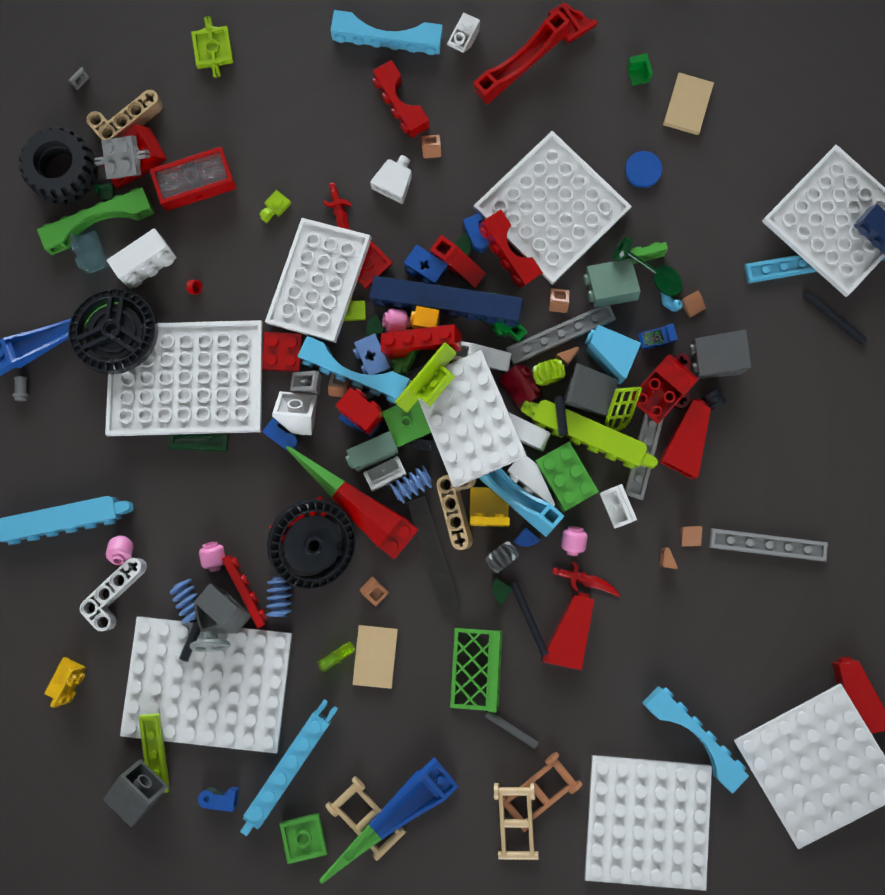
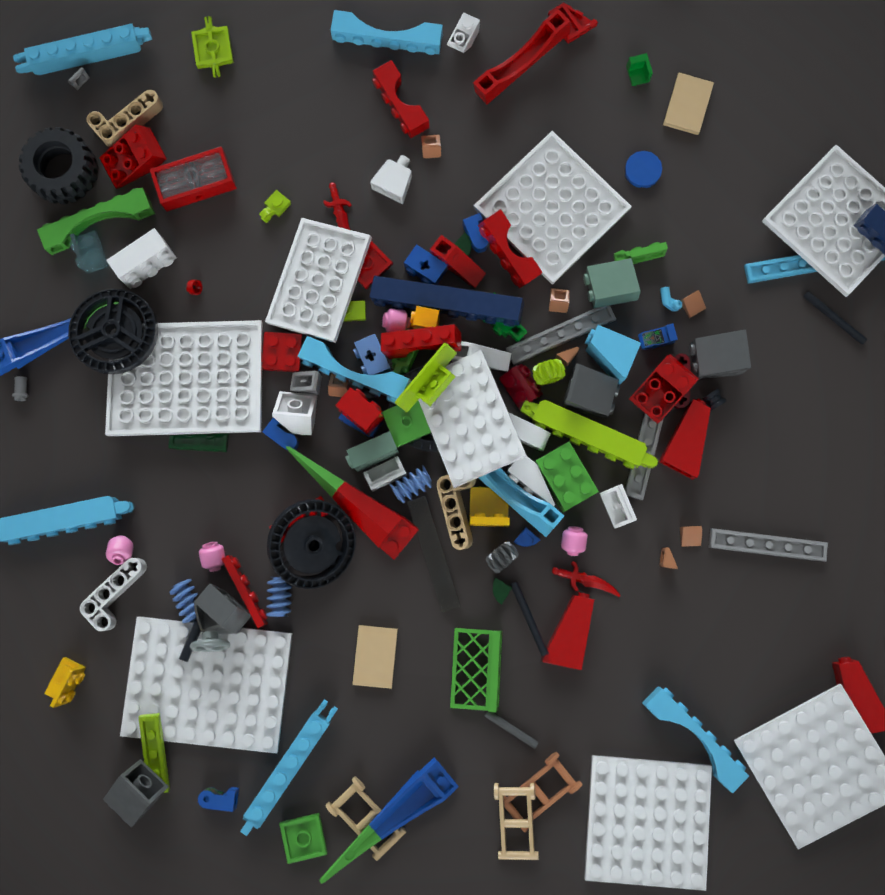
(82, 49): none -> medium azure hinge
(105, 191): dark green tile -> none
(121, 157): light grey plate -> none
(336, 656): clear neon green axle -> none
(373, 591): nougat slope -> none
(374, 326): dark green tile -> none
(561, 415): black piece -> none
(629, 416): lime window -> none
(664, 277): dark green piece -> none

